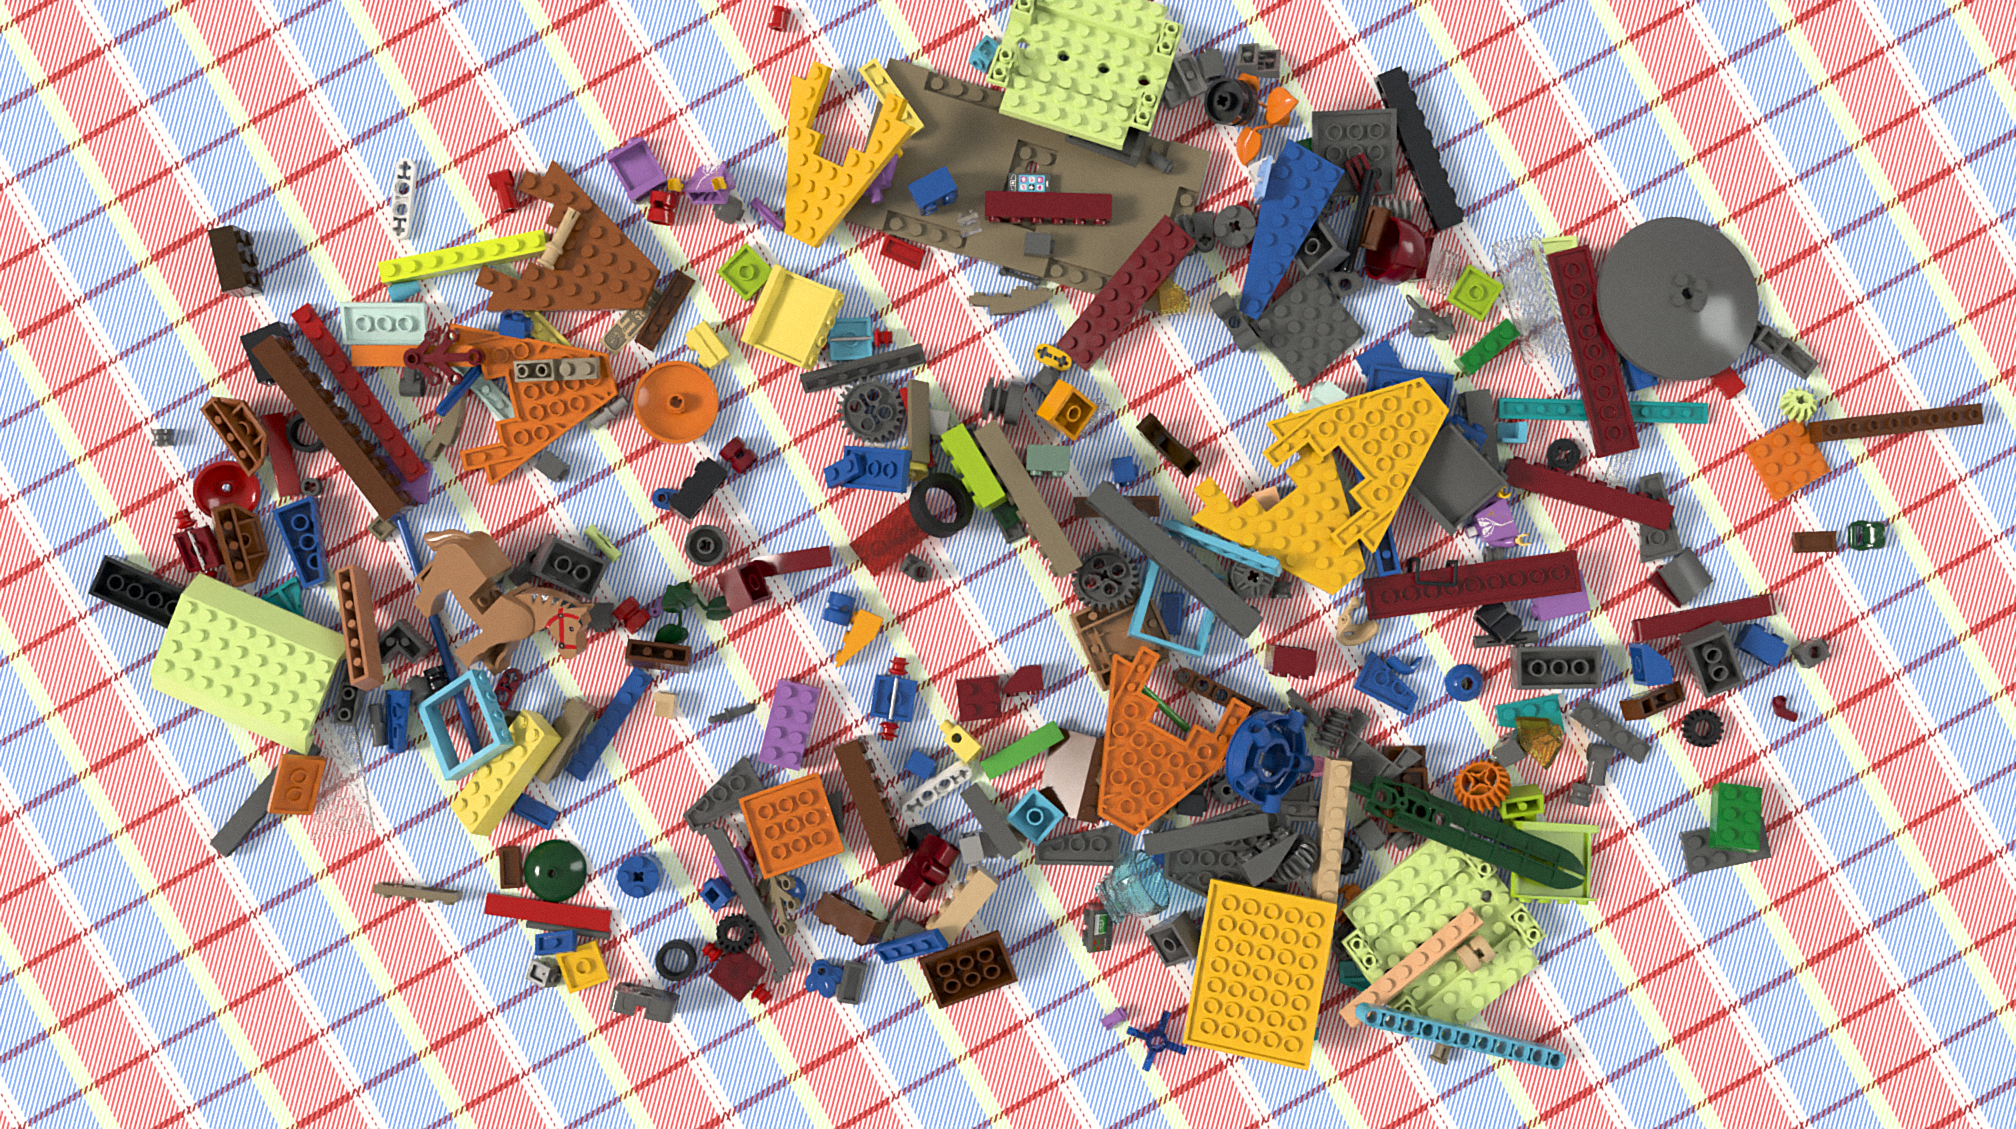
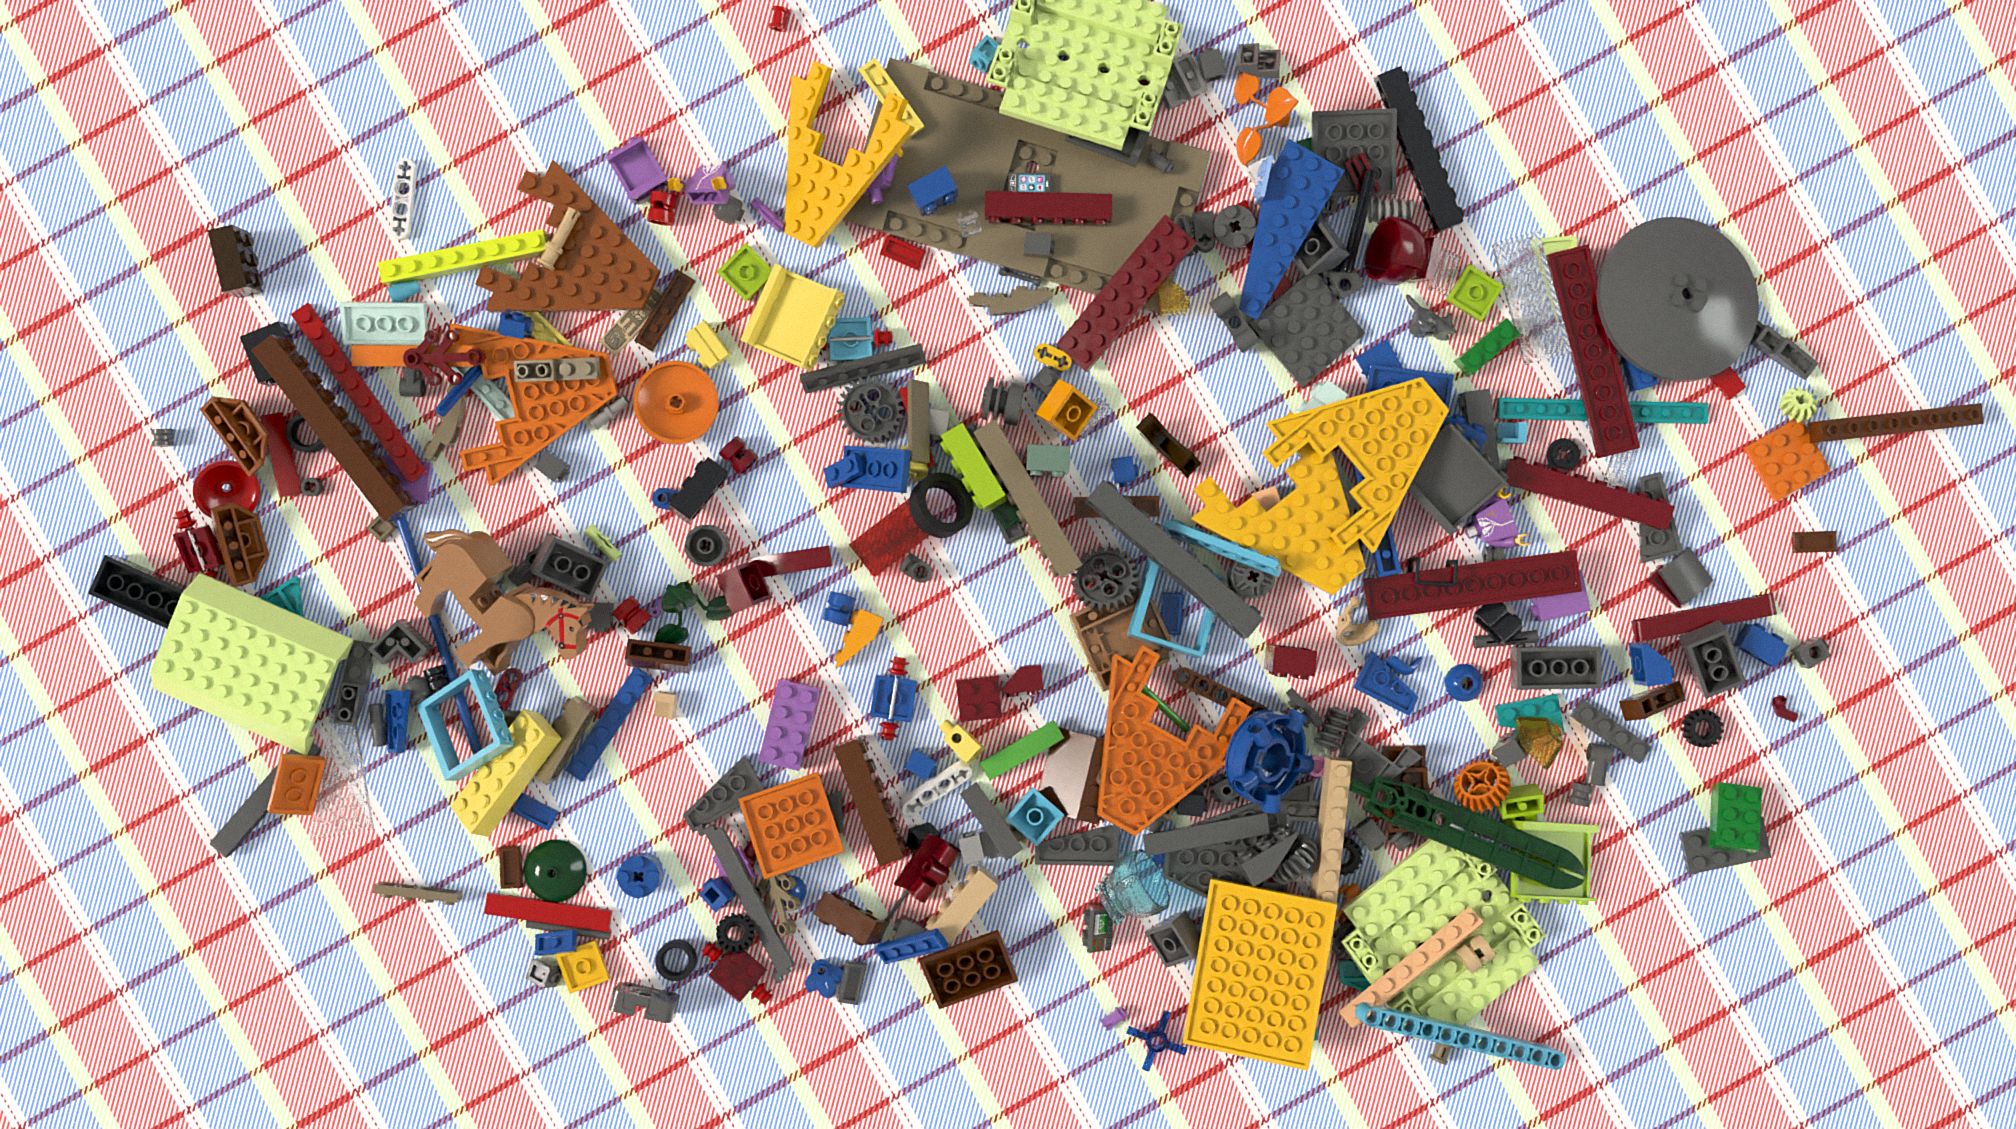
(304, 539): blue wedge -> none
(359, 627): nougat brick -> none
(503, 185): red piece -> none
(731, 713): dark grey piece -> none
(1231, 102): black wheel -> none
(1281, 590): dark grey wheel -> none
(1375, 227): reddish brown tile -> none
(1872, 535): dark green piece -> none

